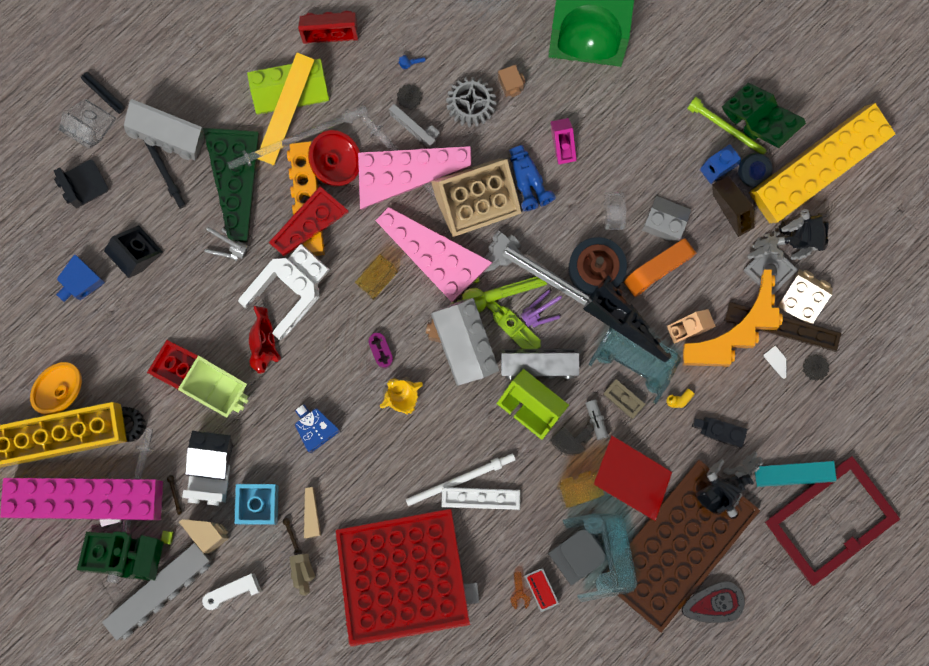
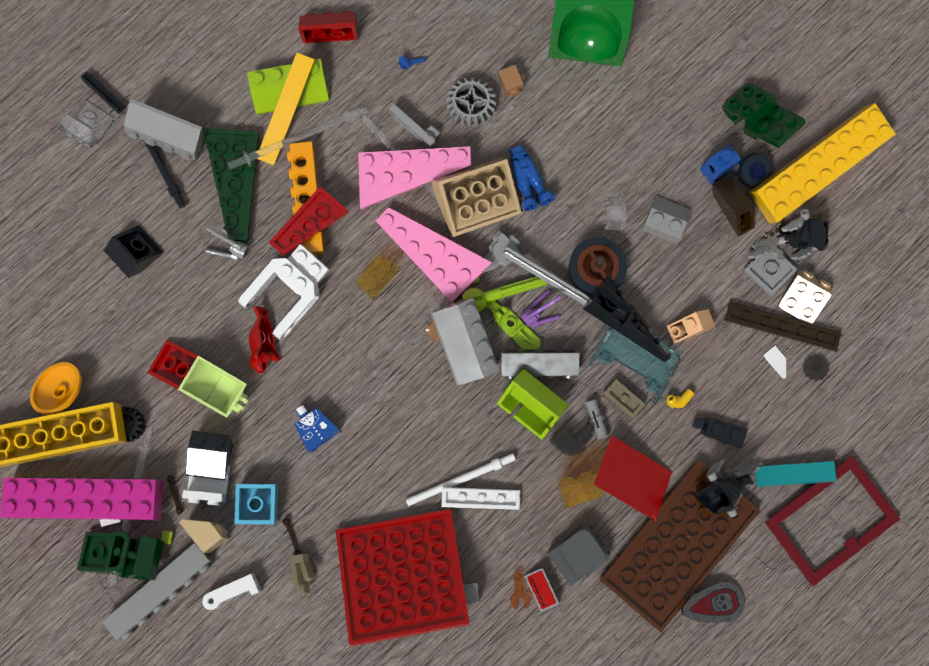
(78, 280): blue torso -> none
(81, 183): black bracket -> none
(311, 519): tan piece -> none
(343, 156): red dish -> none
(385, 348): magenta beam -> none
(401, 395): yellow hair -> none
(409, 96): clear smoke piece -> none
(563, 140): dark pink slope -> none
(622, 572): clear light blue windscreen -> none
(659, 266): orange beam -> none
(697, 106): lime piece -> none
(761, 317): light orange arch -> none

